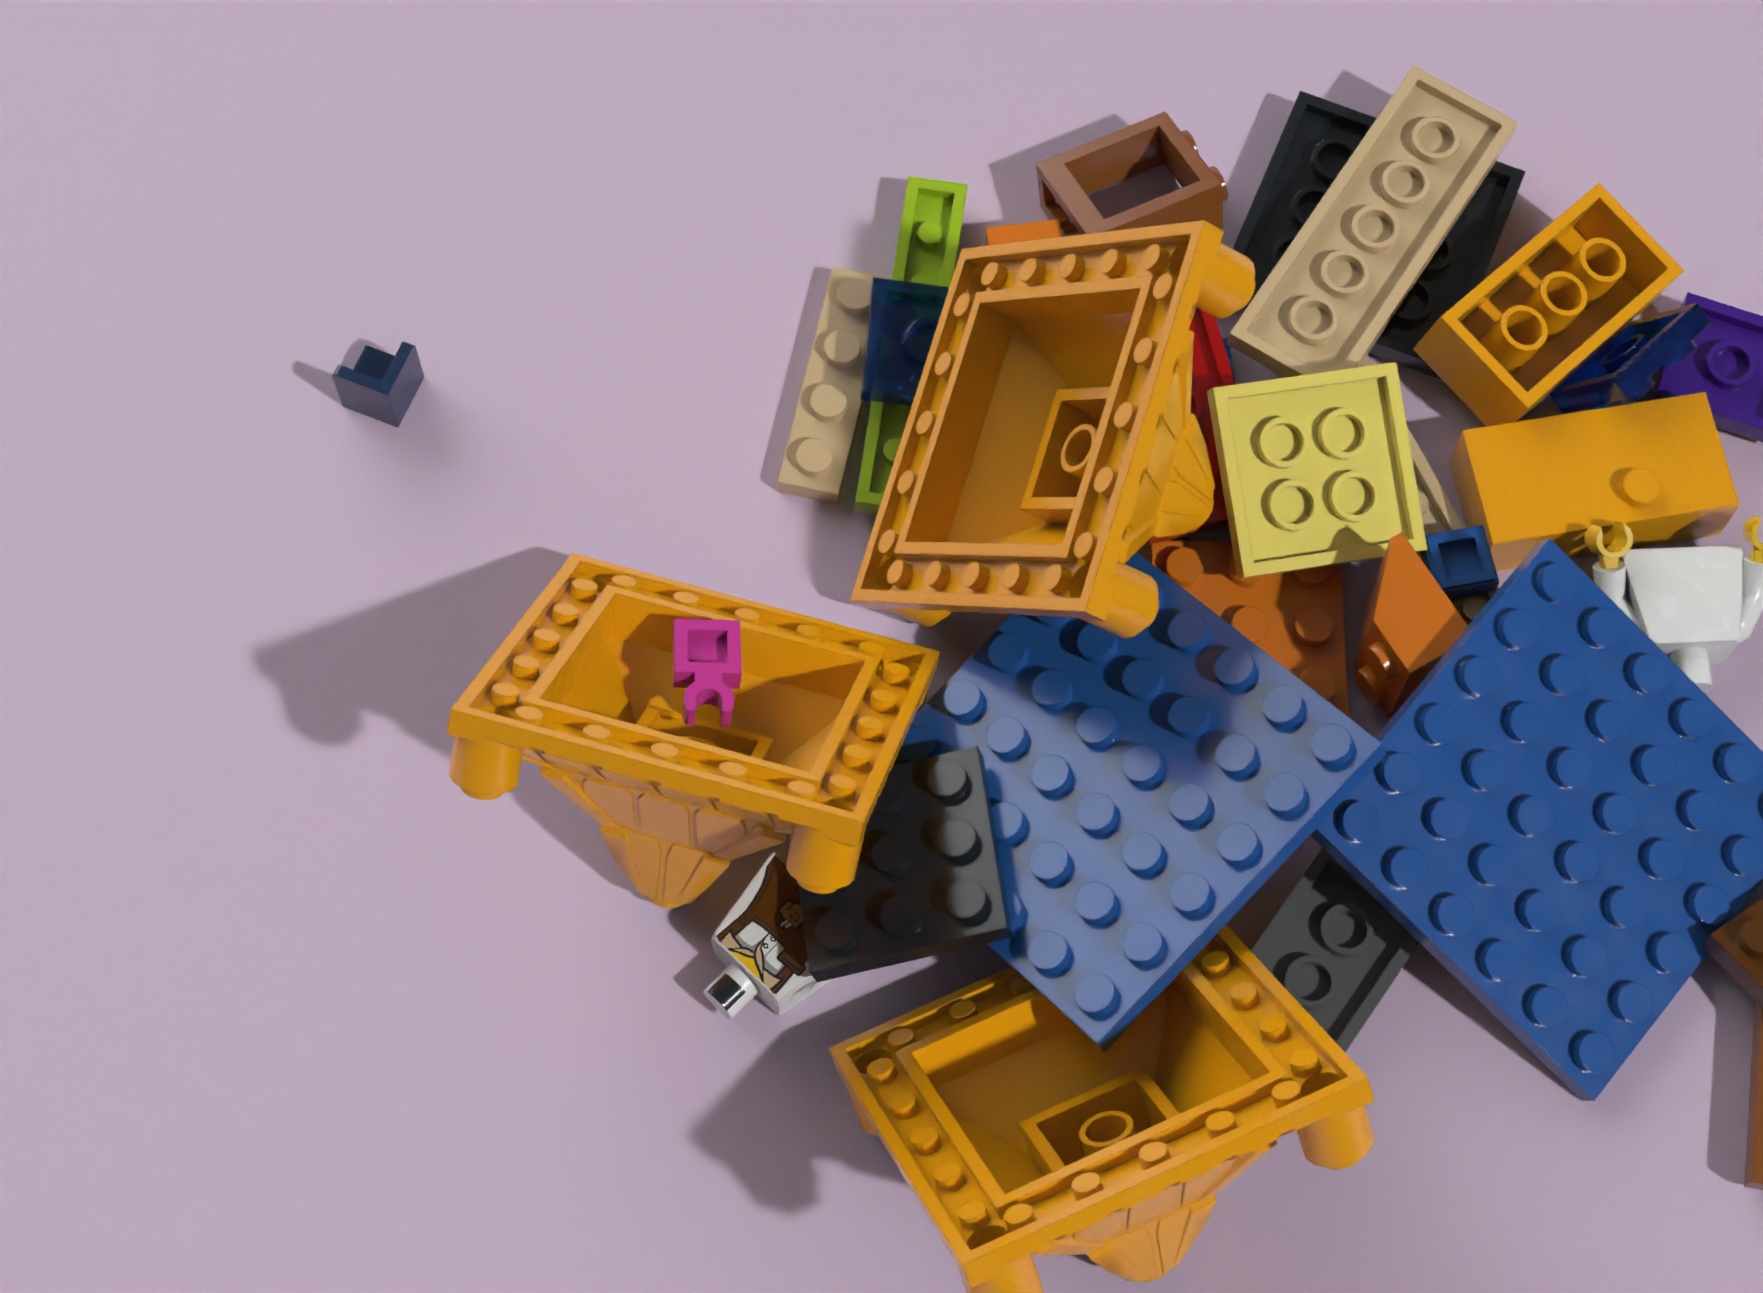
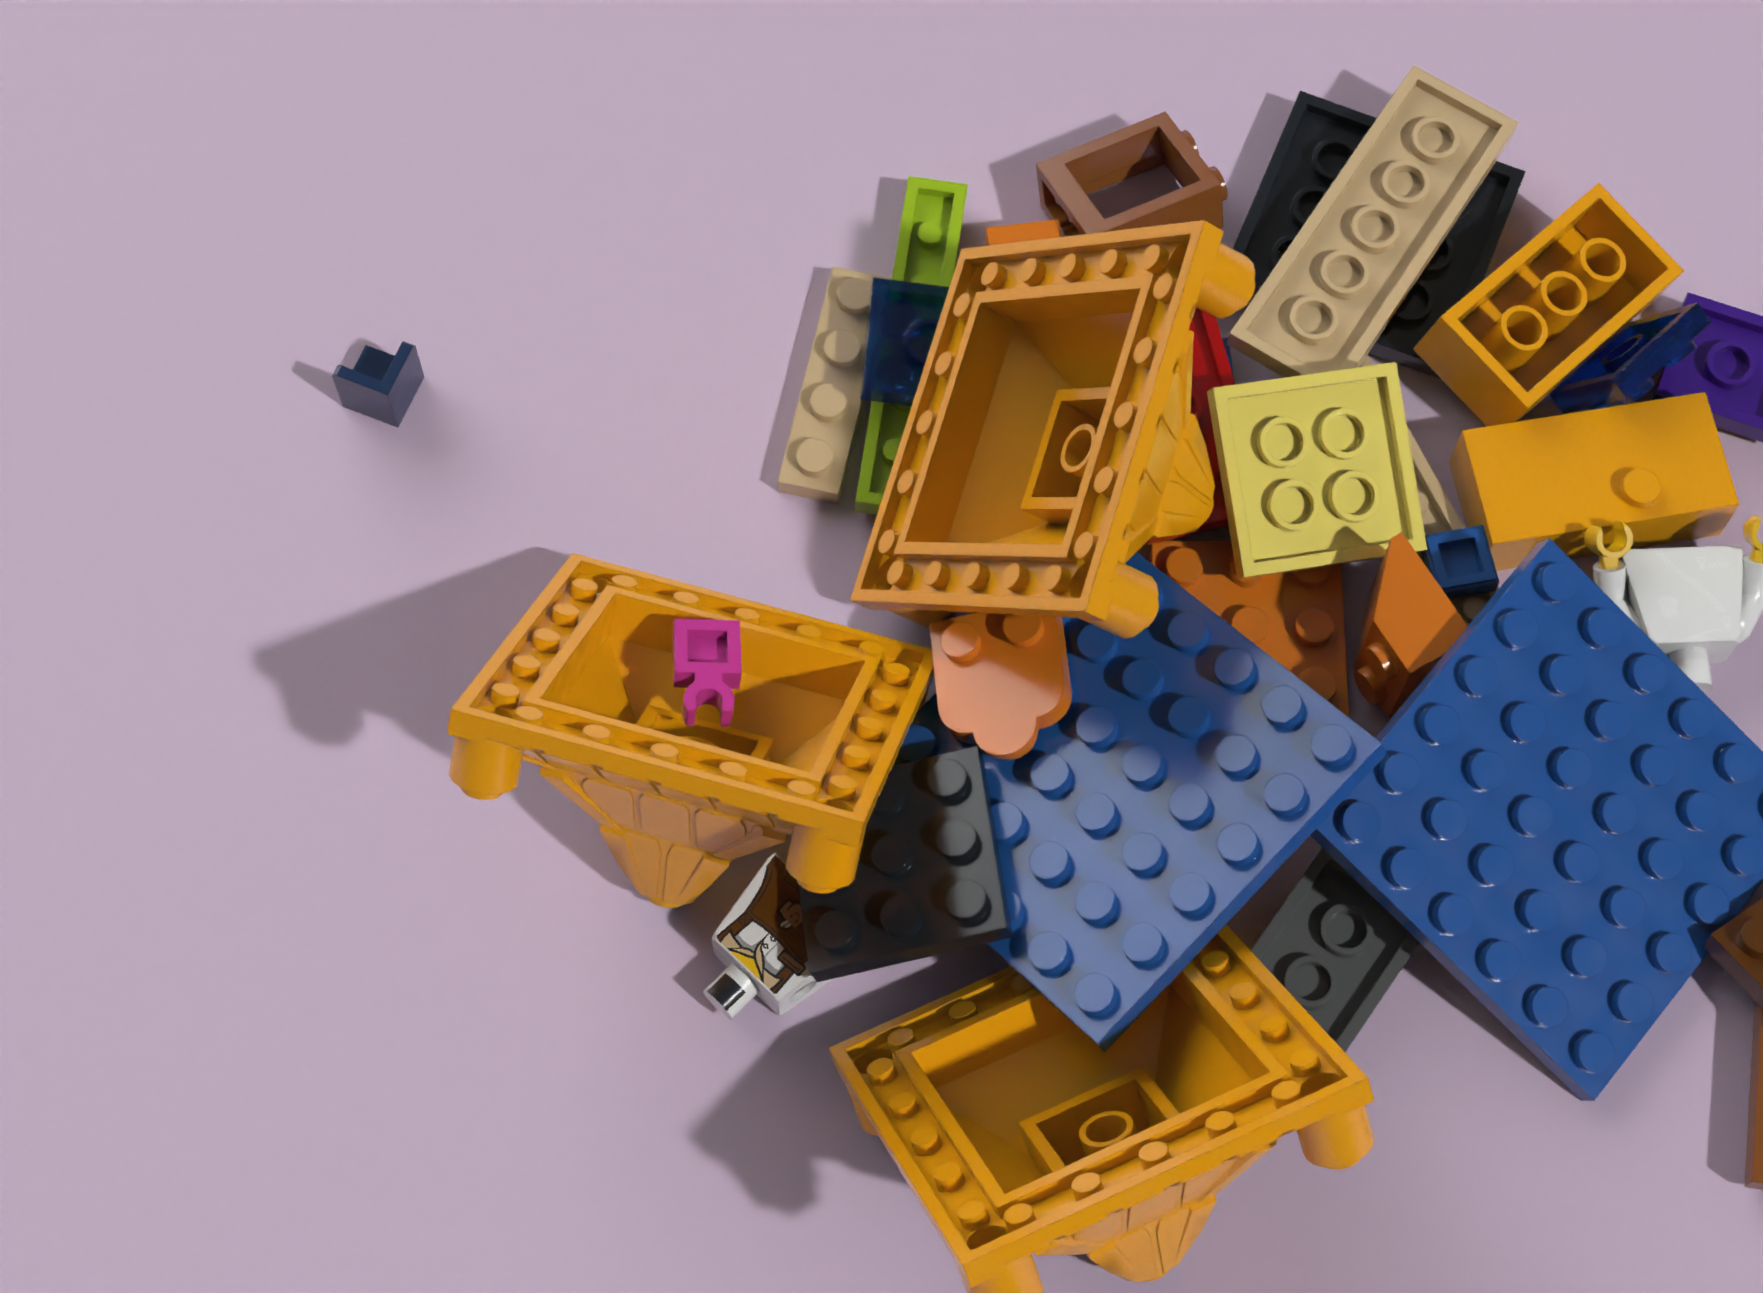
(1000, 679): none -> orange plate

